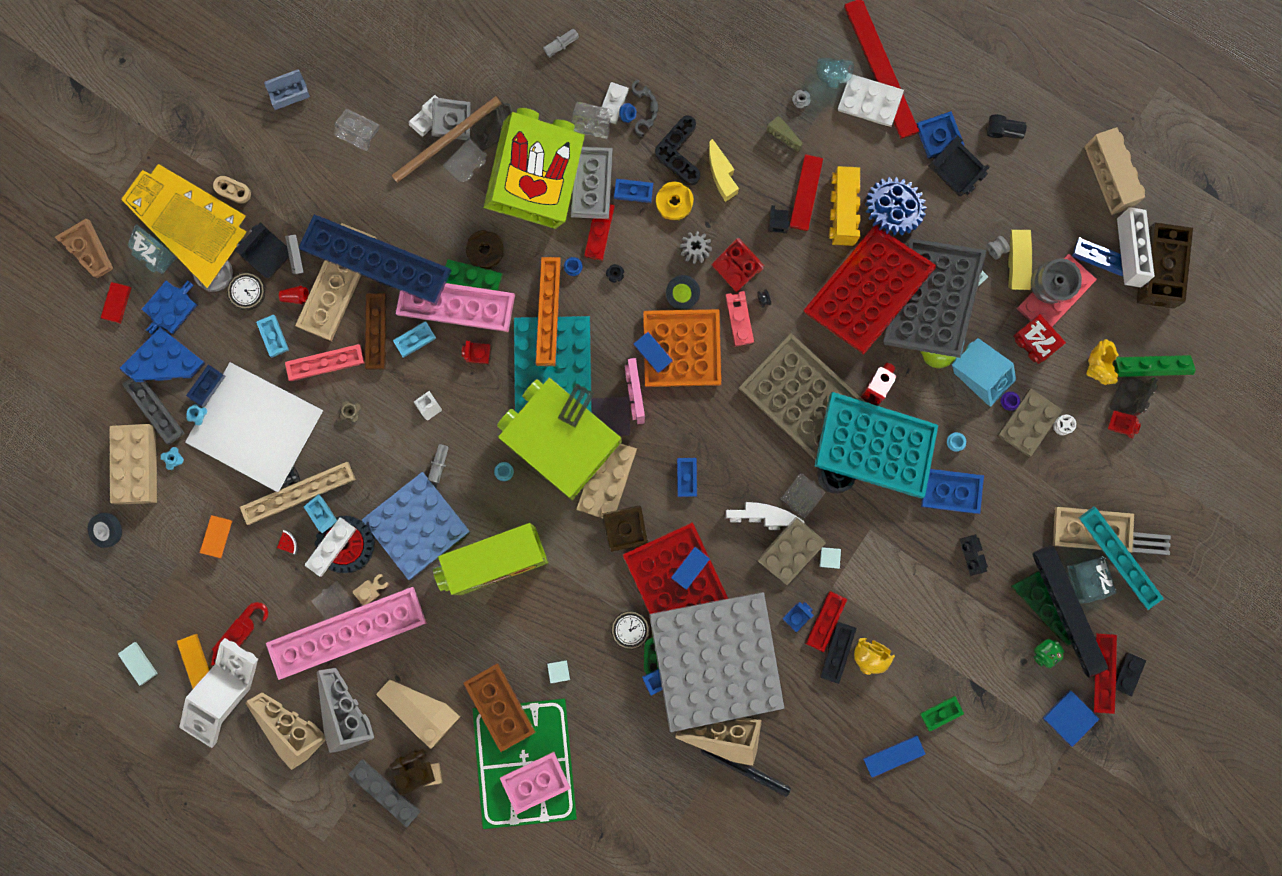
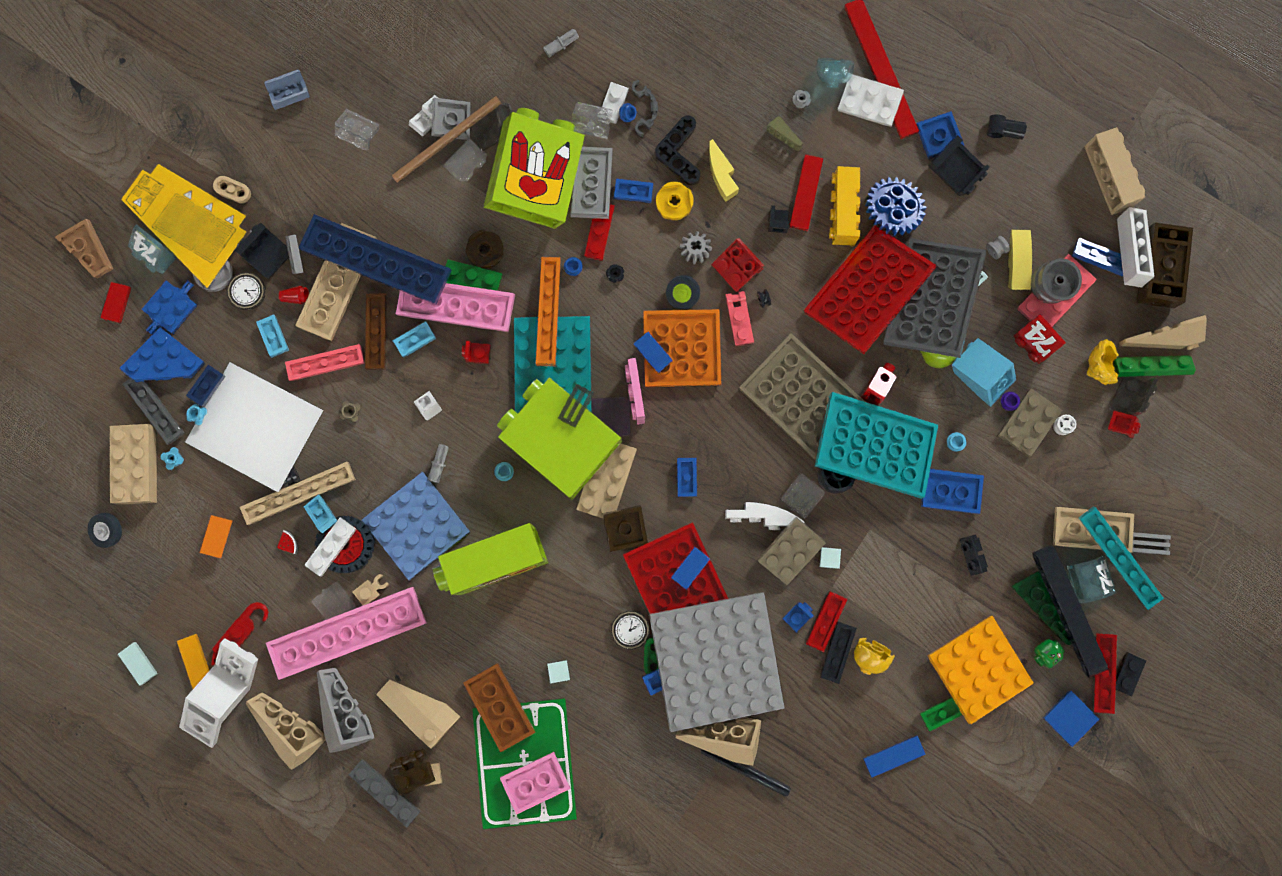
(980, 669): none -> light orange plate
(1182, 335): none -> tan wedge

